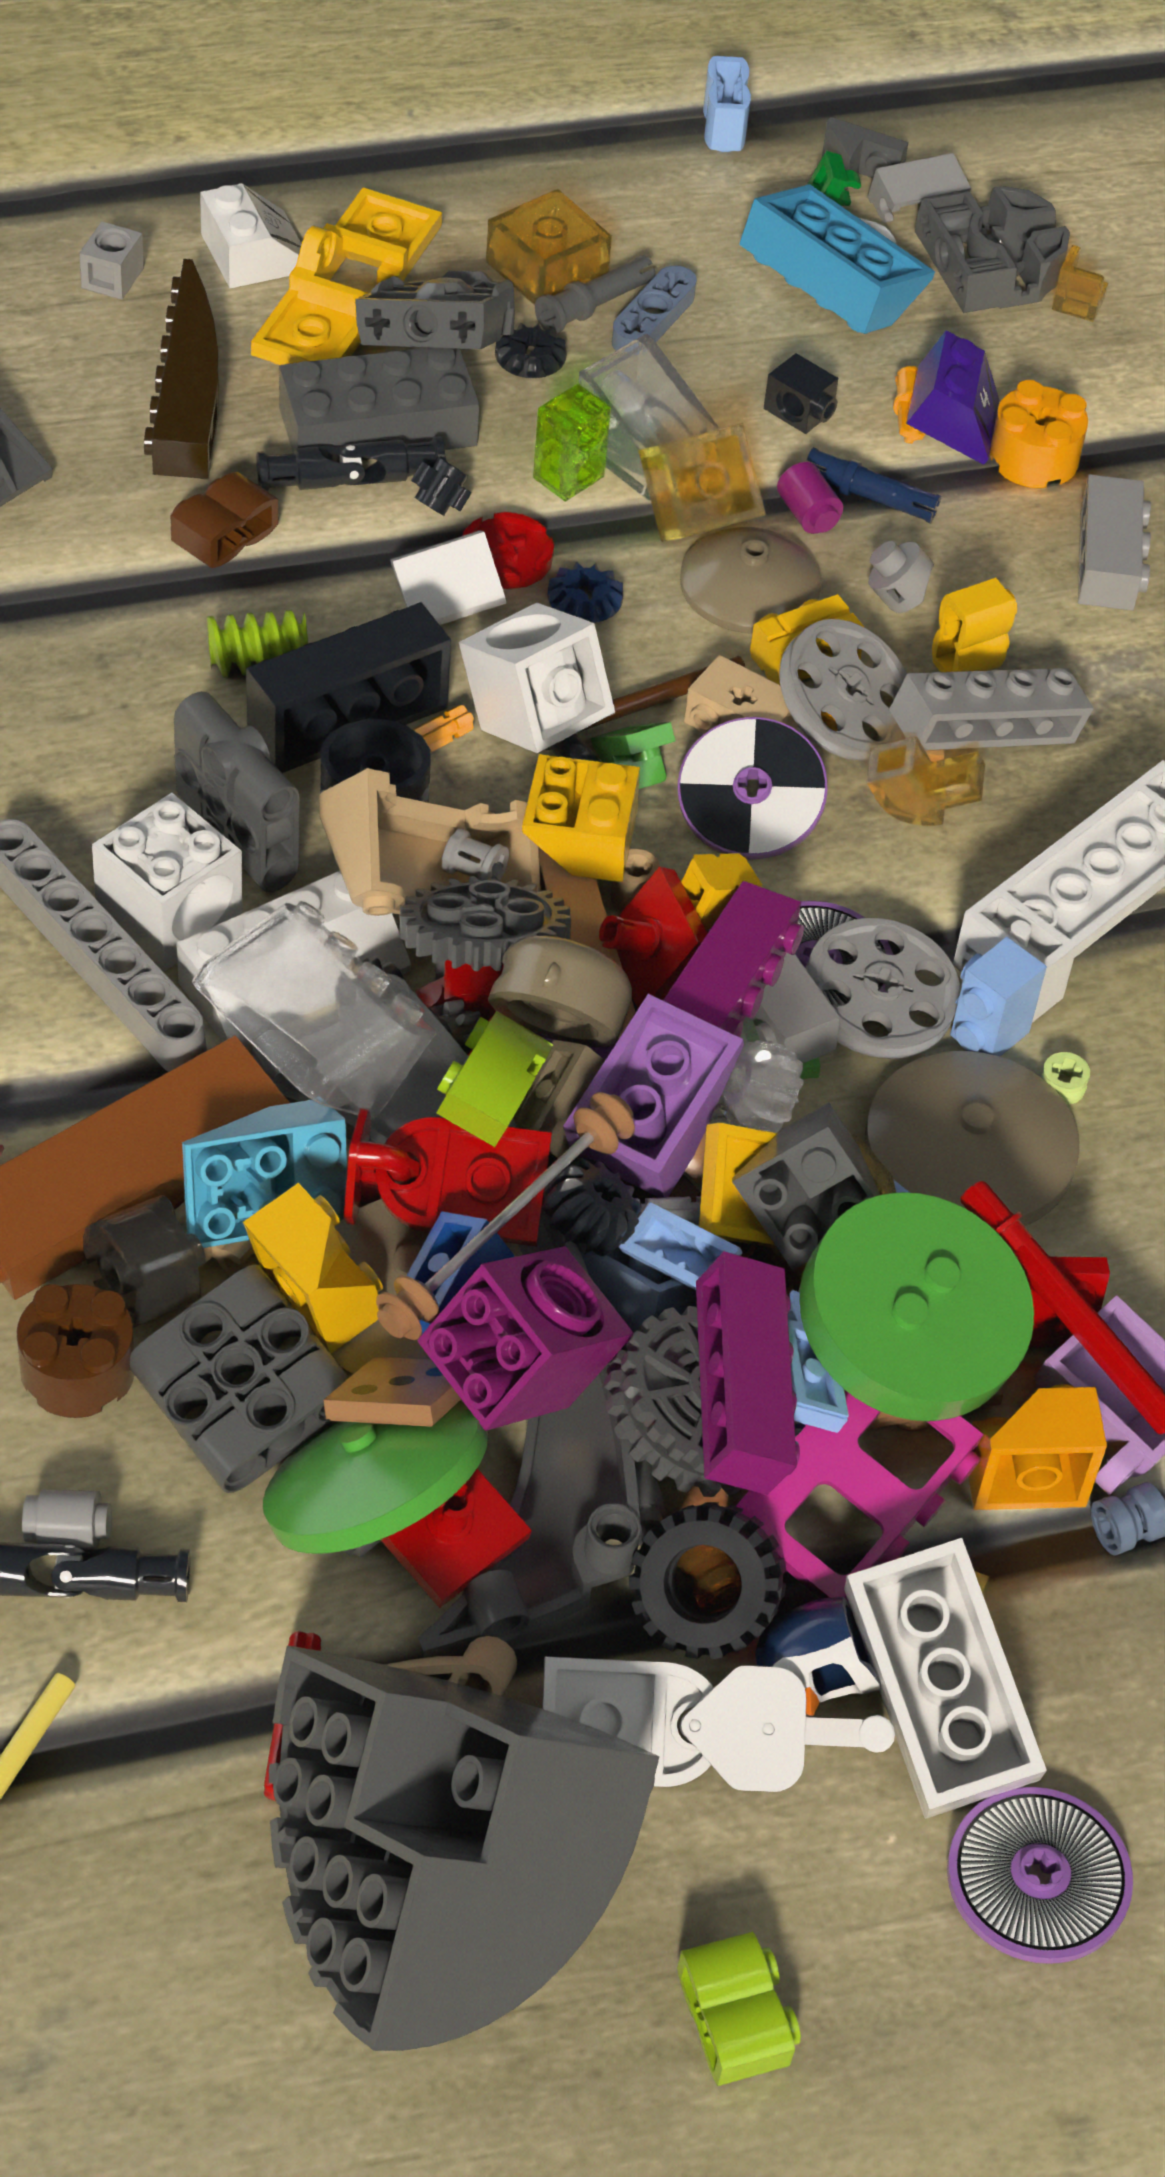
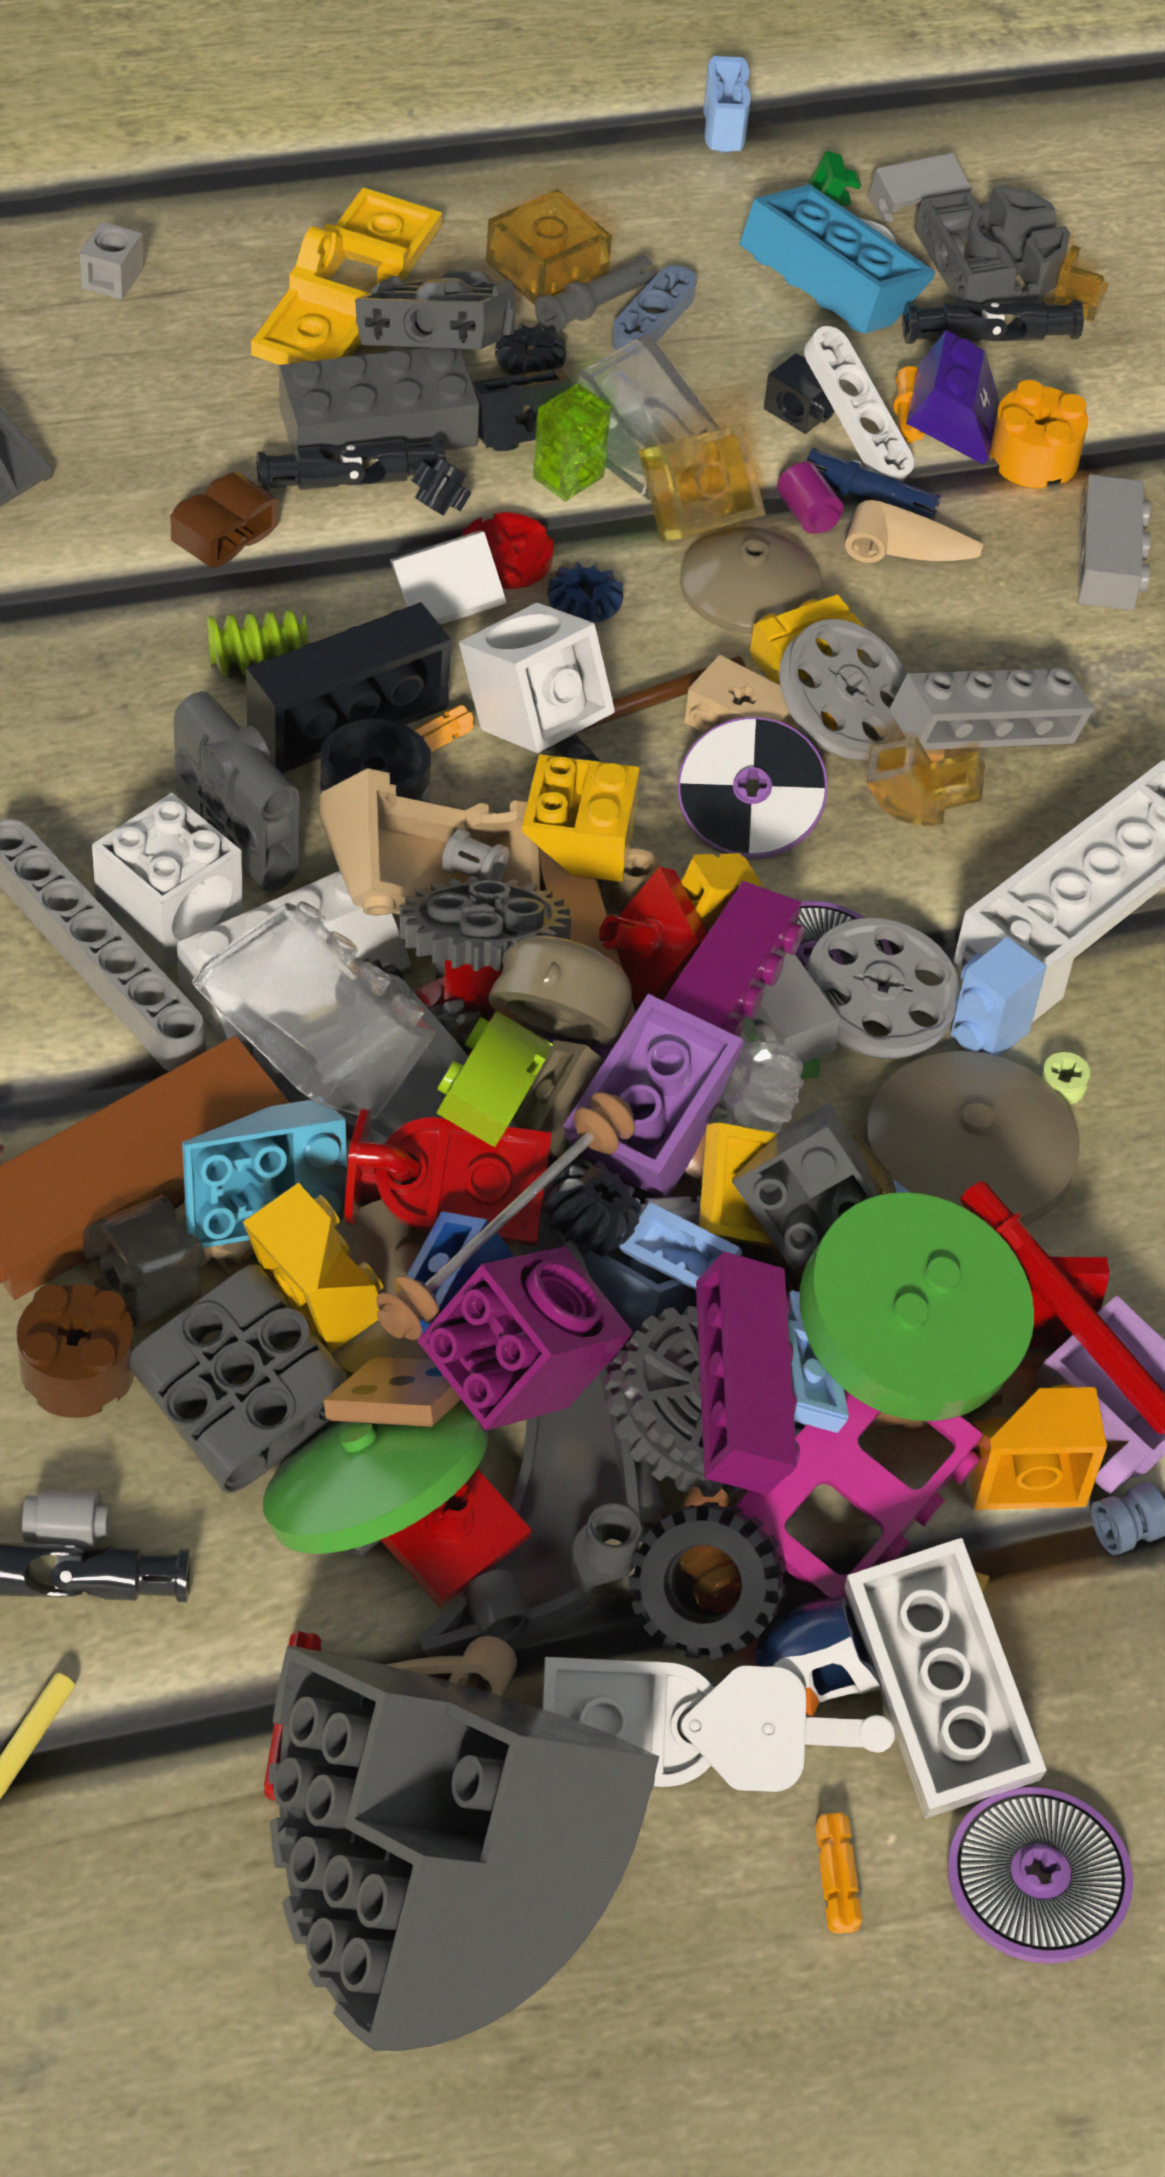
(188, 384): dark brown slope -> none
(247, 235): white slope -> none
(503, 401): none -> black brick
(637, 747): bright green slope -> none
(737, 2008): lime brick -> none
(838, 1873): none -> light orange axle
(863, 148): dark grey slope -> none
(865, 404): none -> white beam
(889, 530): none -> tan piece
(902, 568): light grey piece -> none
(974, 628): yellow brick -> none
(988, 323): none -> black piece

